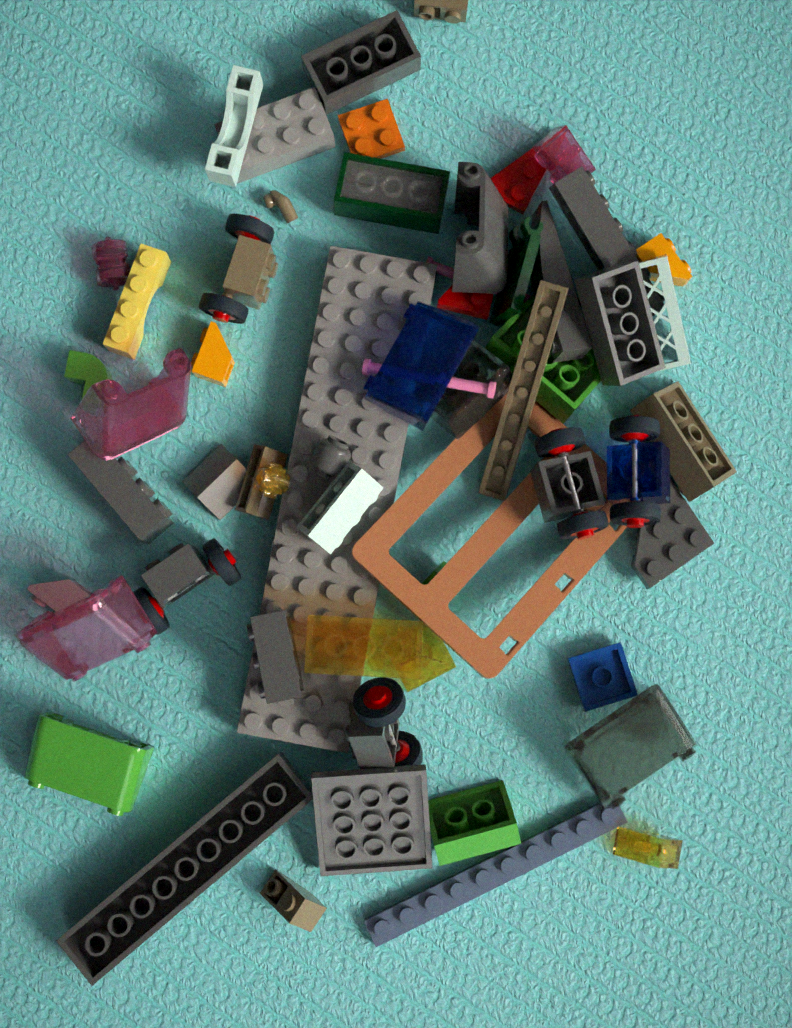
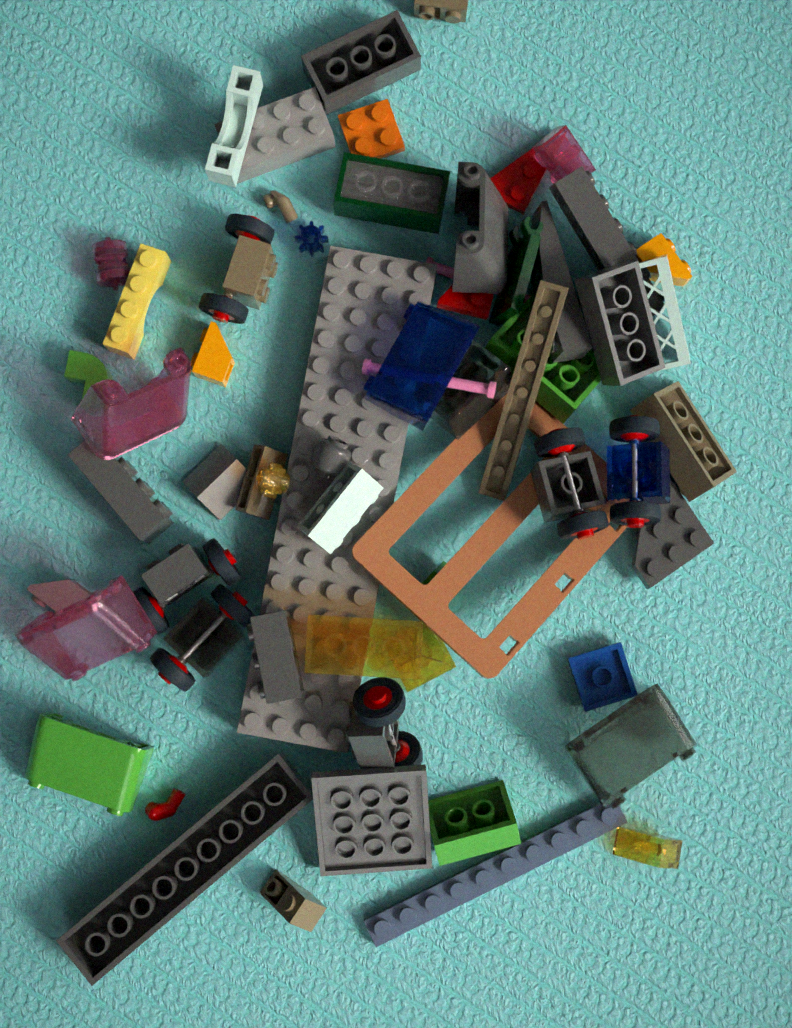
(166, 809): none -> red arm
(203, 638): none -> brick
(305, 235): none -> clear blue gear

